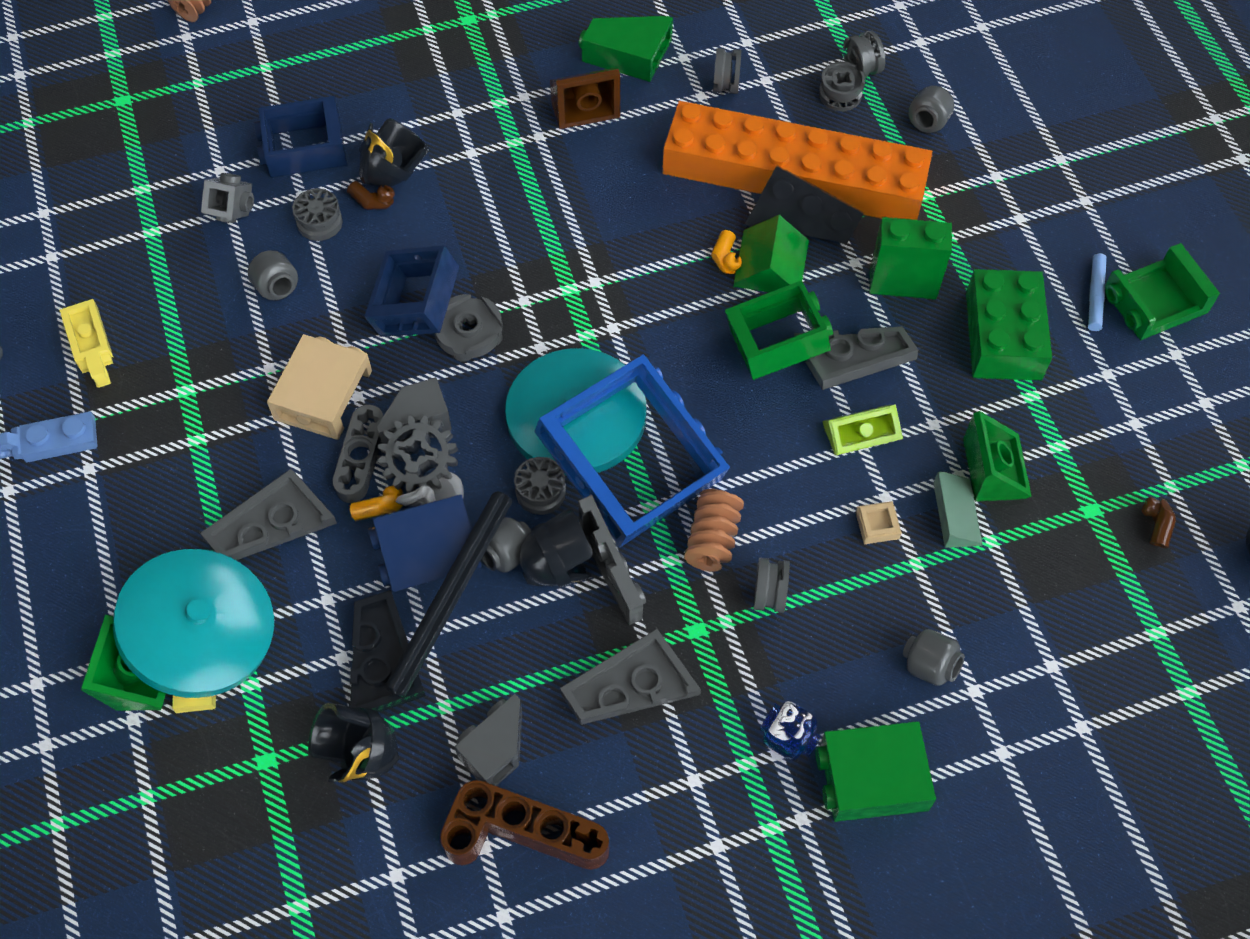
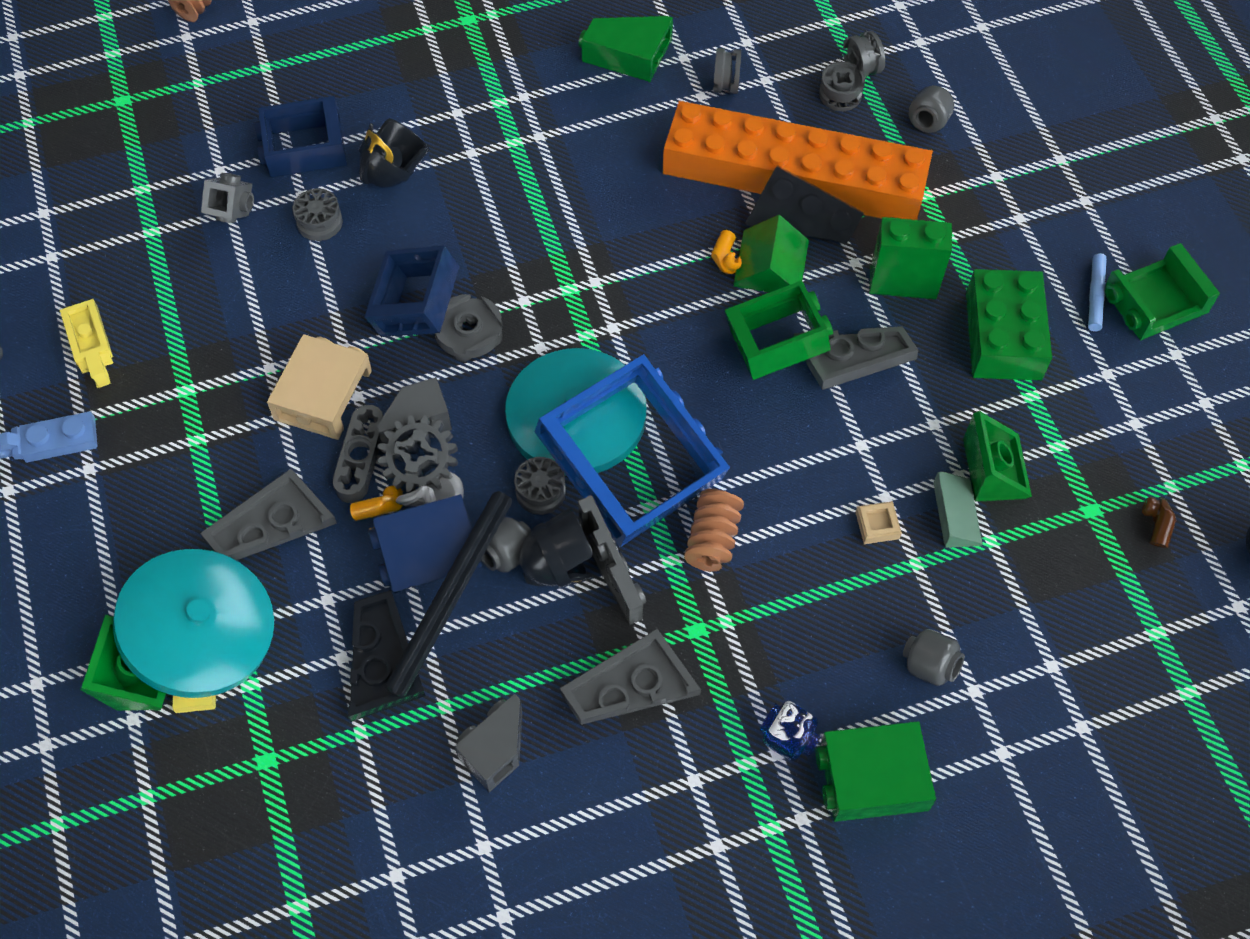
(272, 275): dark grey head -> none
(356, 739): black helmet -> none
(371, 200): reddish brown arm -> none
(527, 833): reddish brown beam -> none
(586, 98): reddish brown slope -> none
(771, 585): dark grey wheel -> none
(863, 429): lime slope -> none

